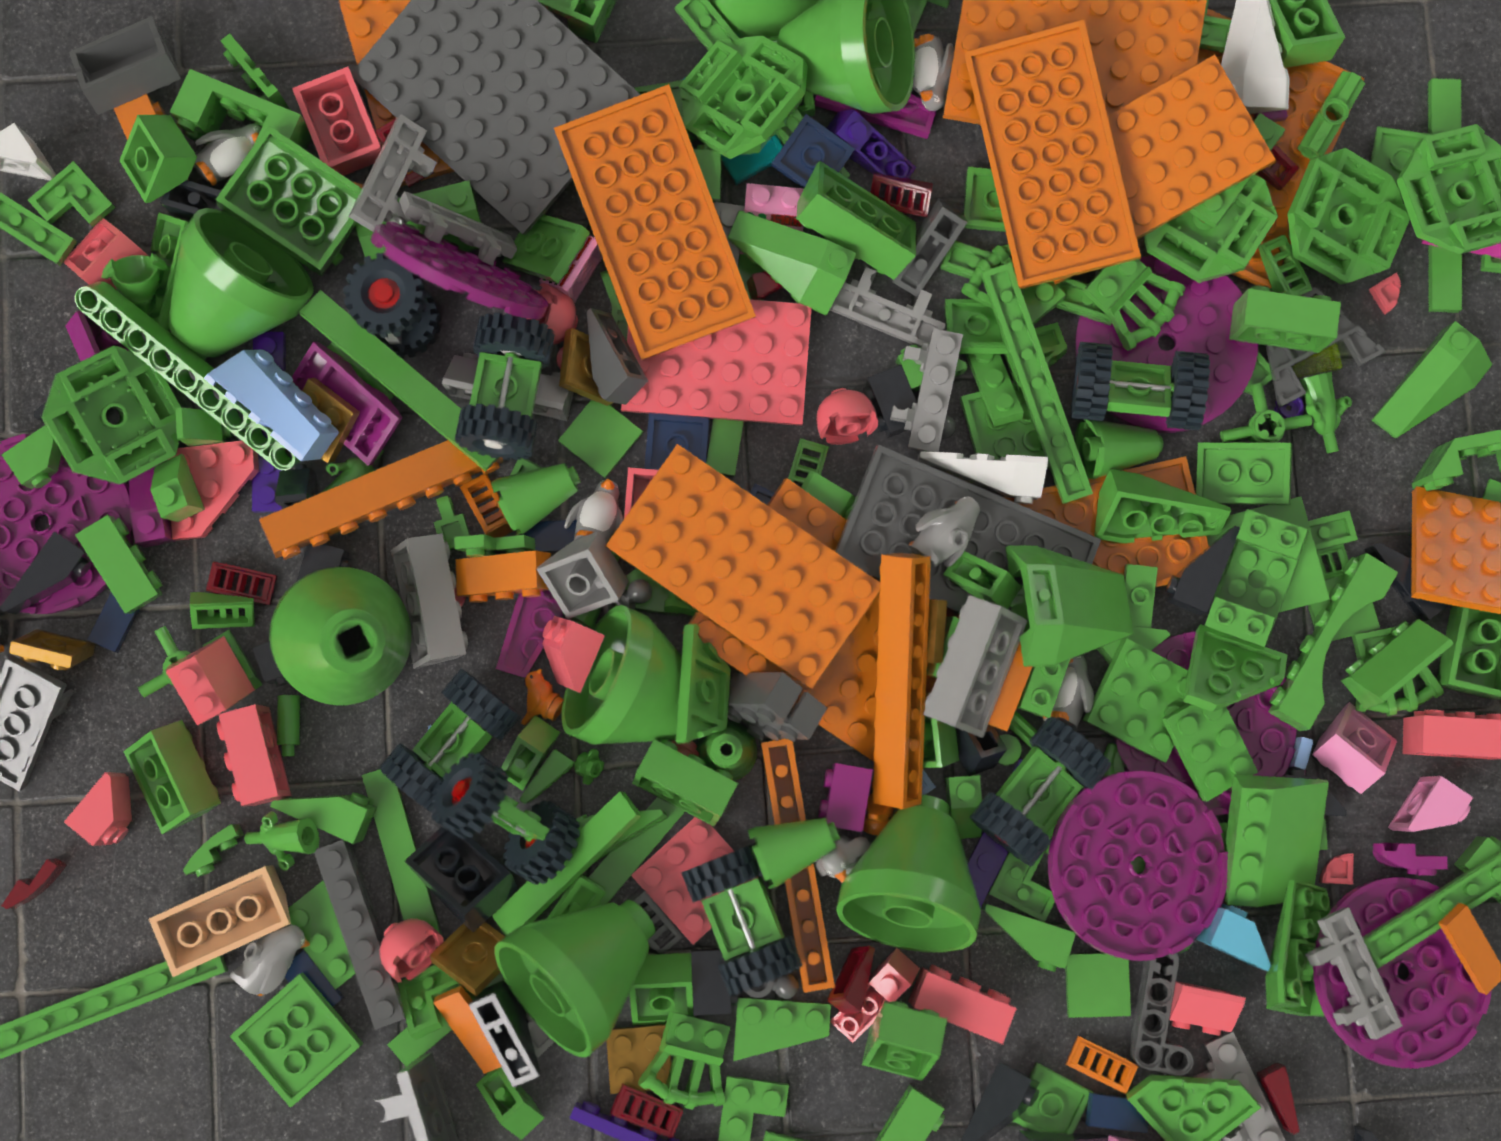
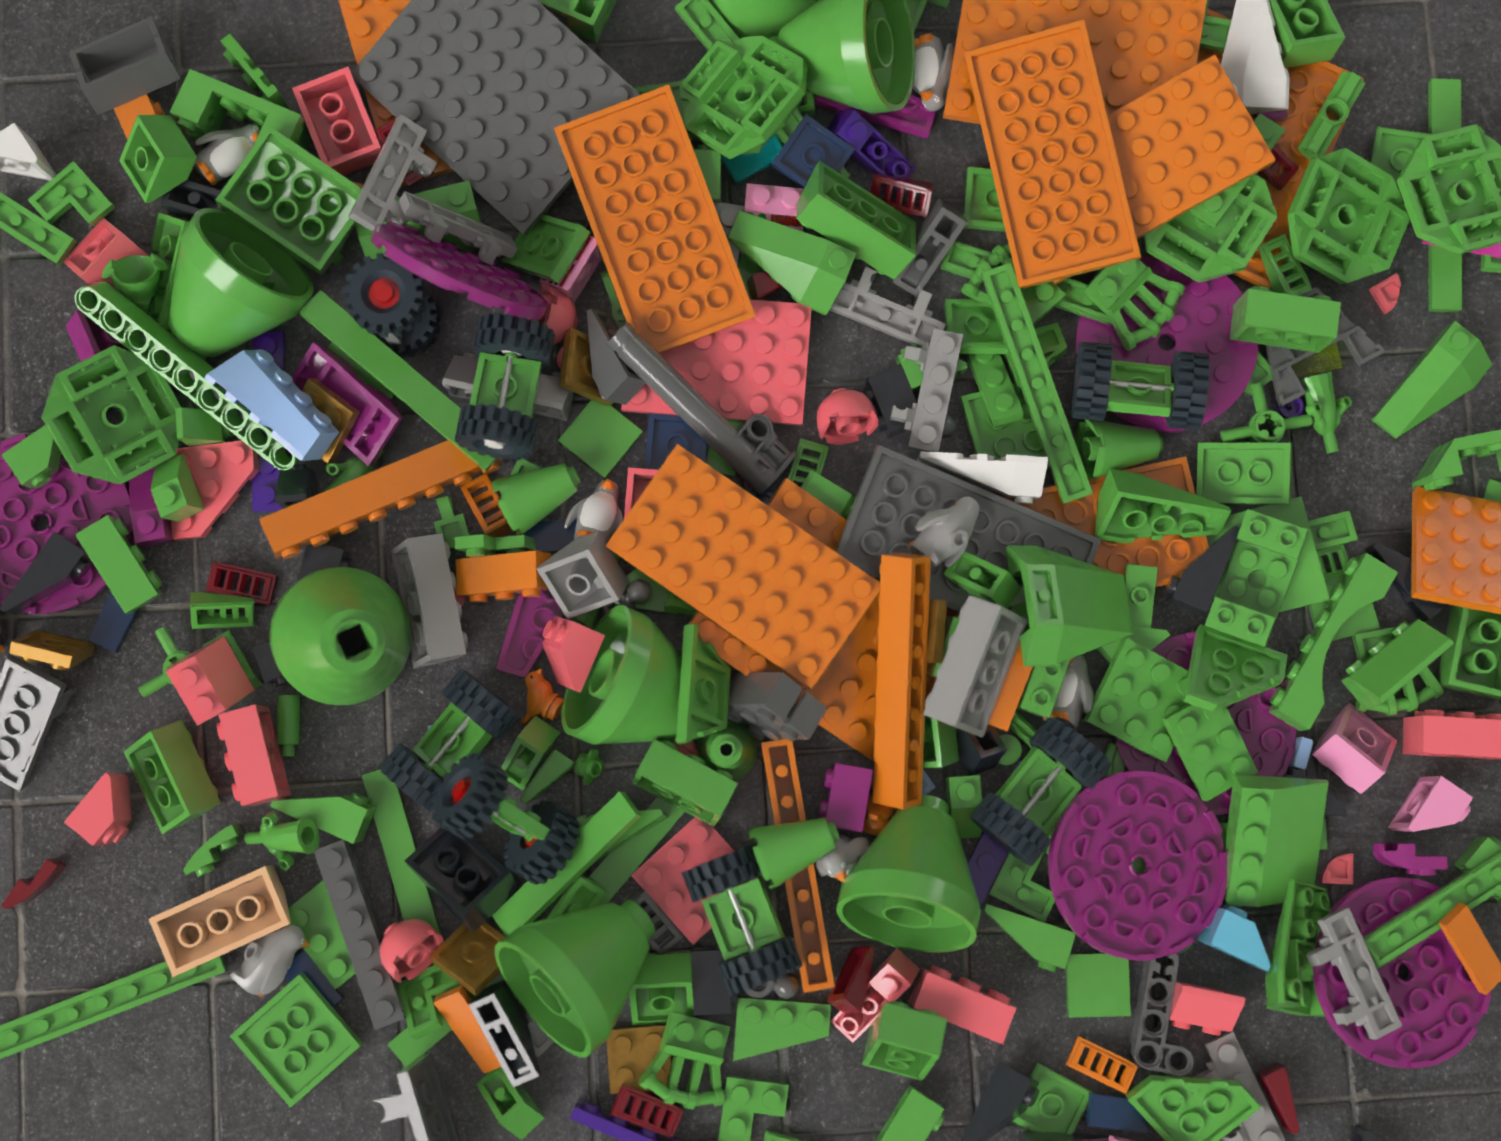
(752, 457): none -> dark grey piece

